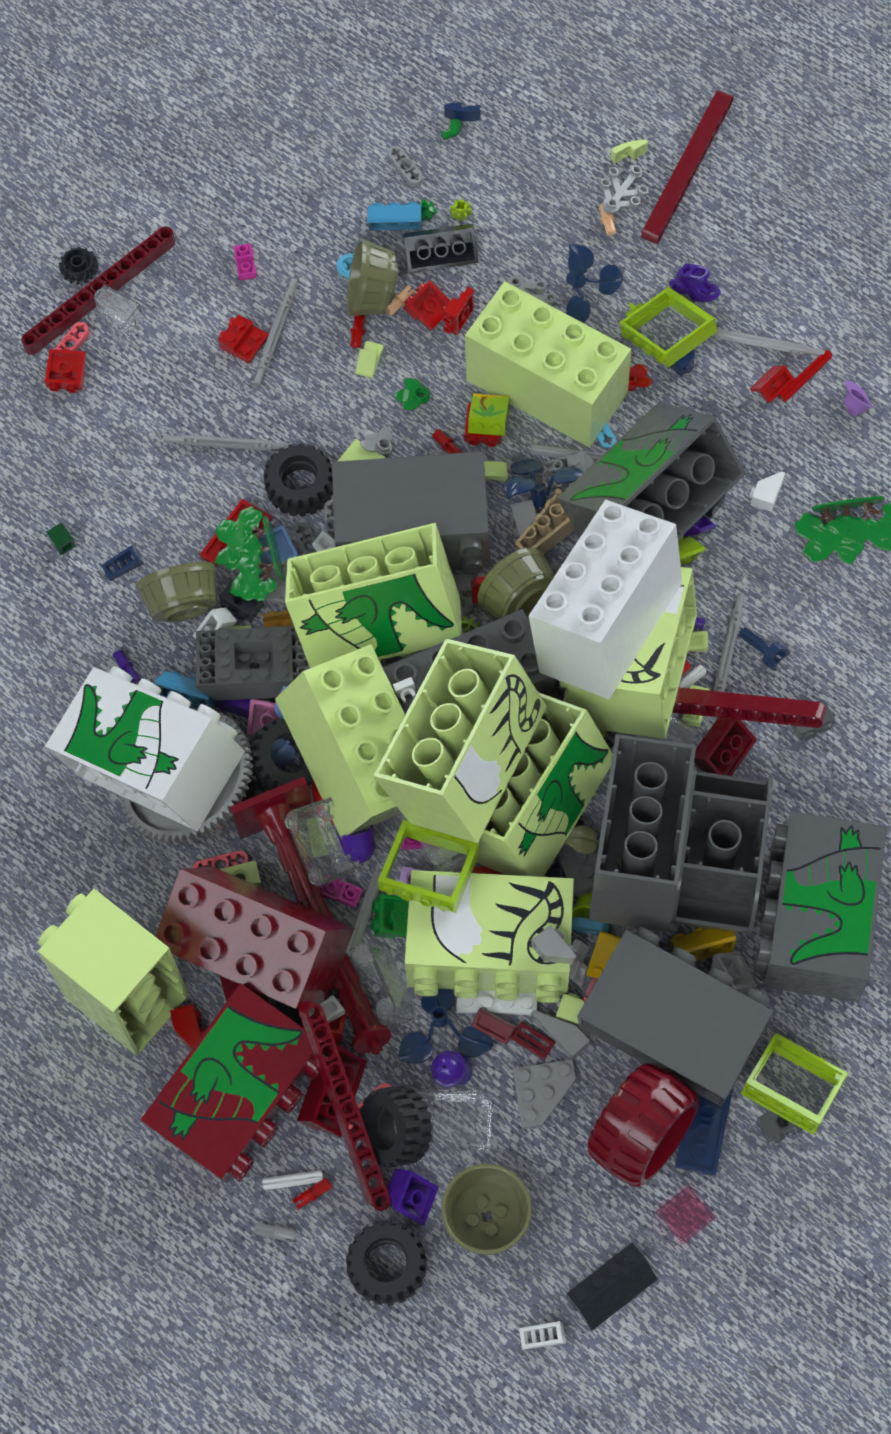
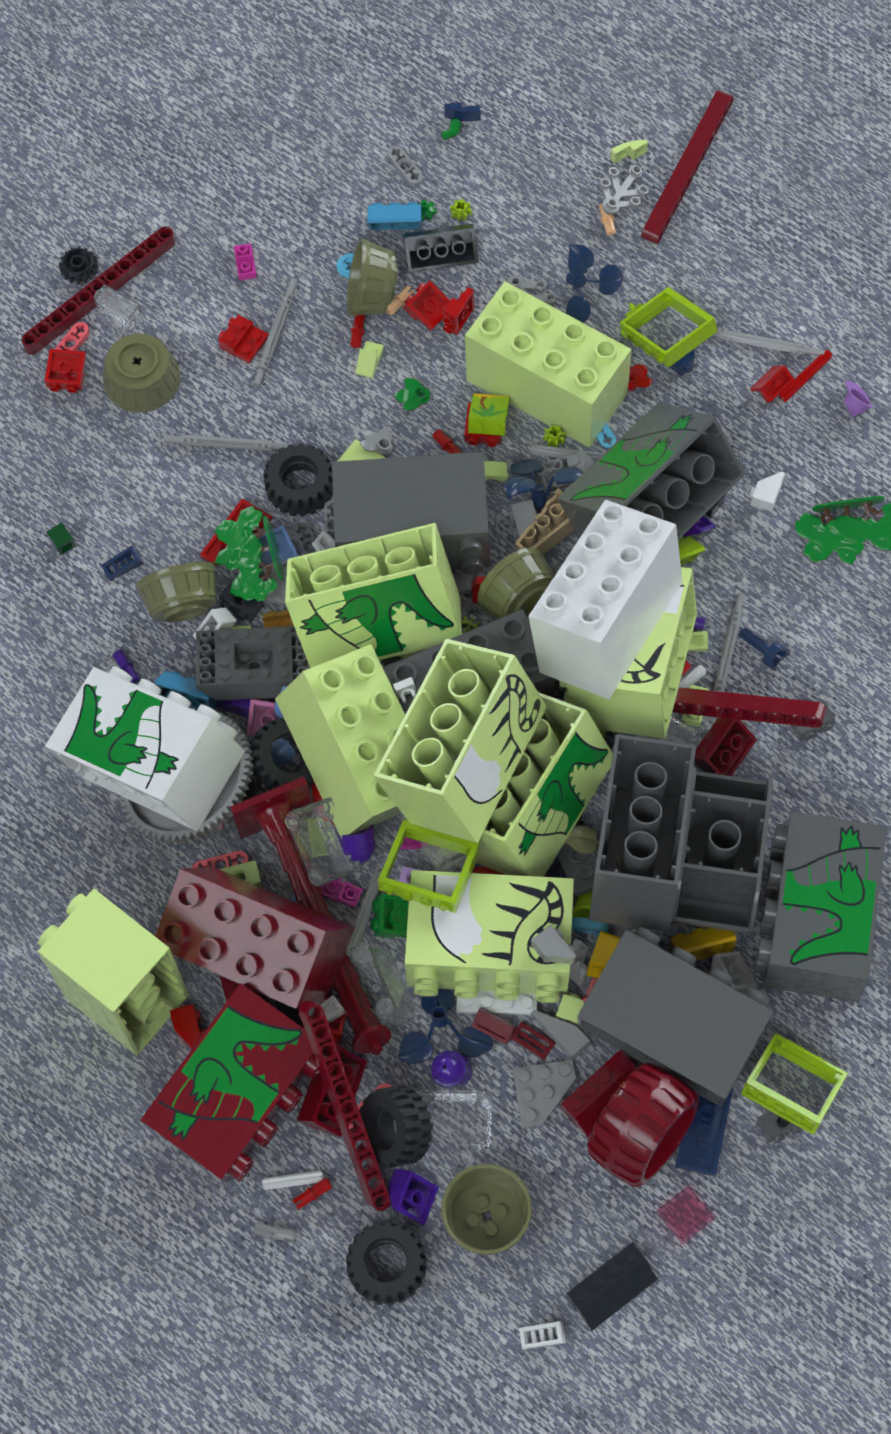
(143, 385): none -> olive piece
(554, 431): none -> lime gear
(587, 1101): none -> dark red slope
(693, 281): dark purple piece -> none

